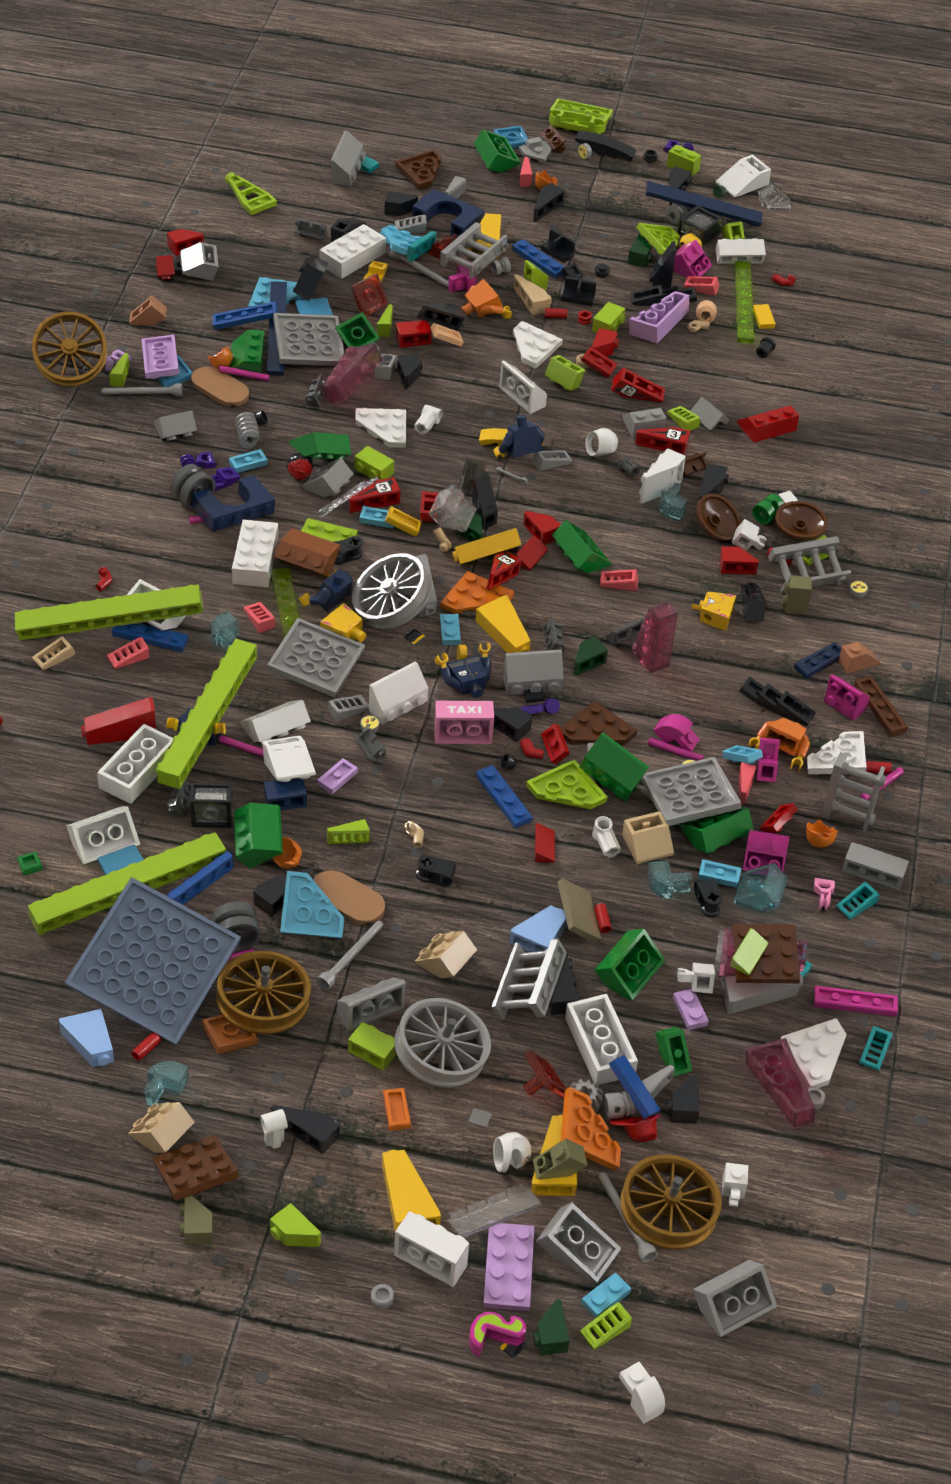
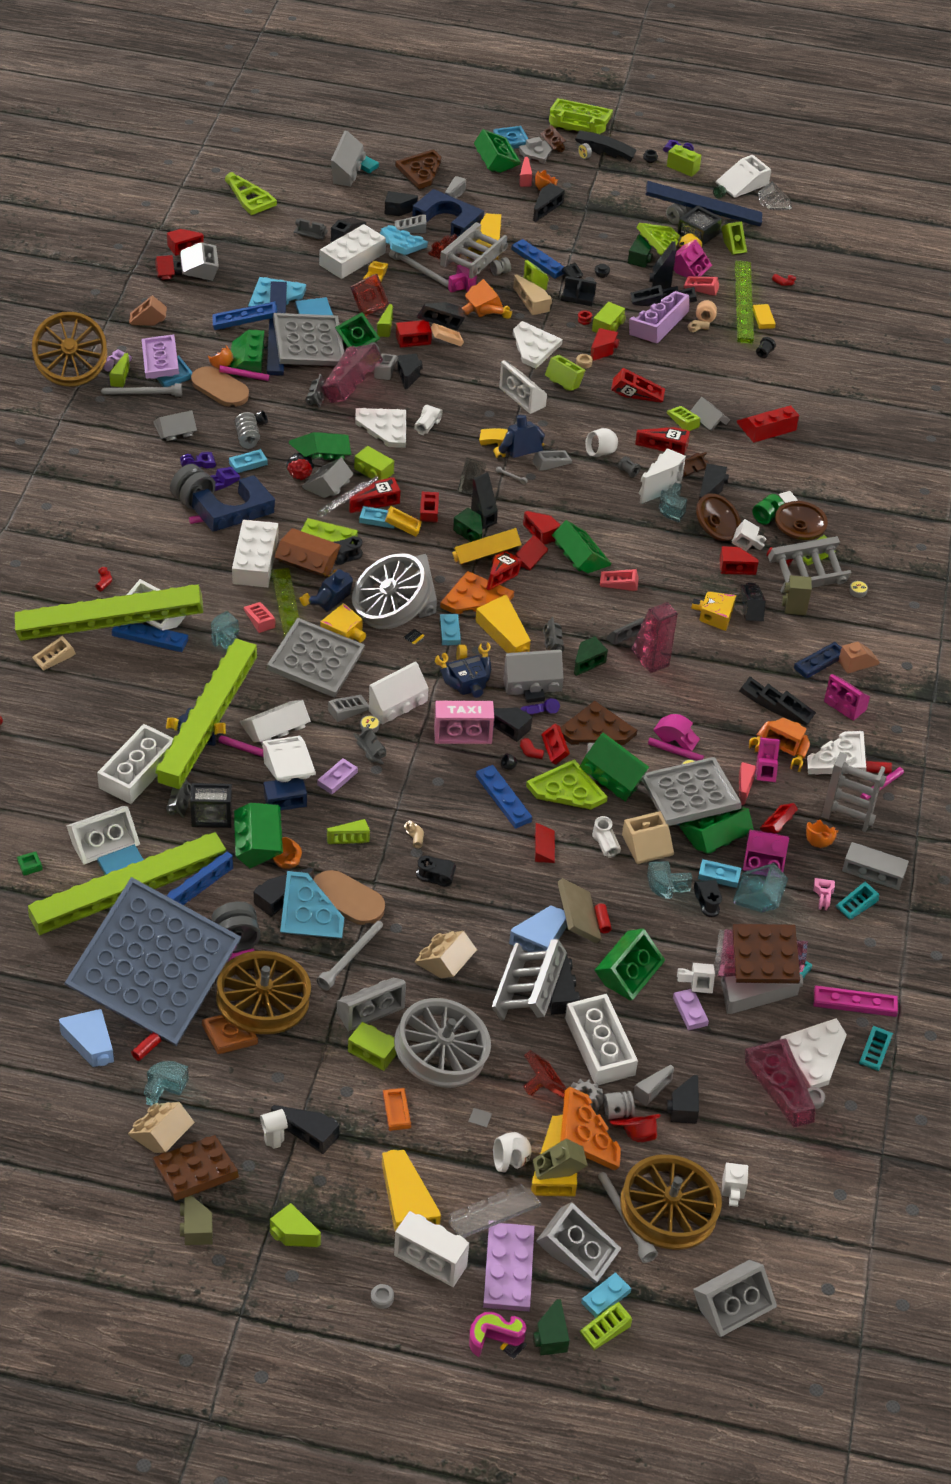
(119, 723): red slope -> none
(137, 646): coral slope -> none
(311, 274): black wedge -> none
(421, 246): teal tile -> none
(445, 544): tan arm -> none
(453, 509): clear slope -> none
(556, 313): red axle -> none
(559, 246): black panel -> none
(599, 362): red plate -> none
(634, 1087): blue tile -> none
(644, 420): light grey slope -> none
(645, 1391): white brick -> none
(674, 1050): green slope -> none
(679, 179): black slope -> none
(740, 250): white brick -> none
(742, 754): medium azure plate -> none
(749, 952): lime slope -> none
(881, 706): reddish brown plate -> none

